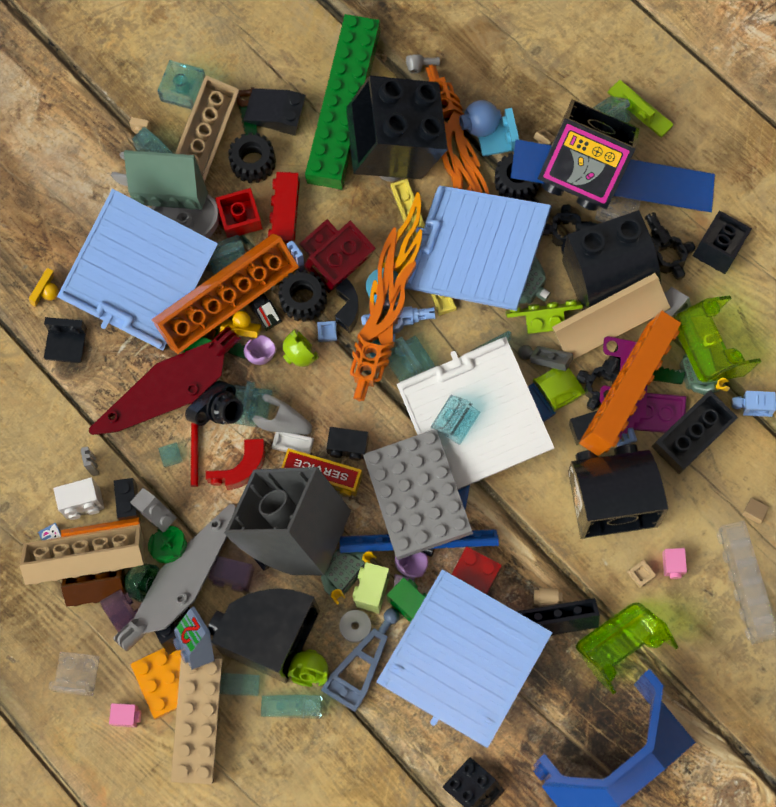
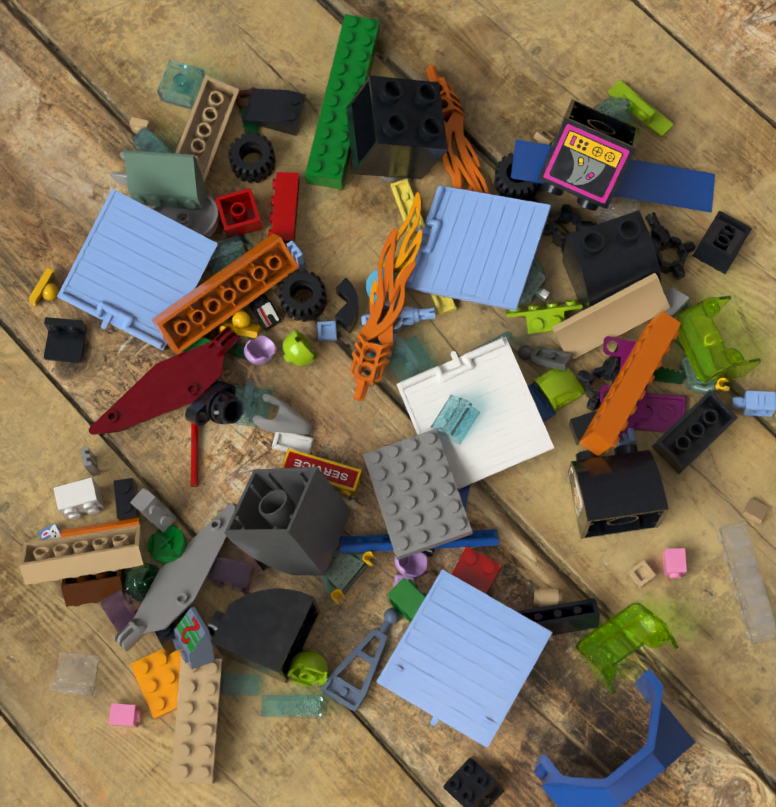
(170, 455): clear light blue plate -> none
(239, 476): red arch -> none
(336, 252): dark red piece -> none
(347, 443): black brick -> none
(351, 617): light grey piece -> none
(372, 587): yellowish green brick -> none
(415, 62): light grey bar -> none
(480, 118): medium blue brick -> none
(503, 138): medium azure bracket -> none

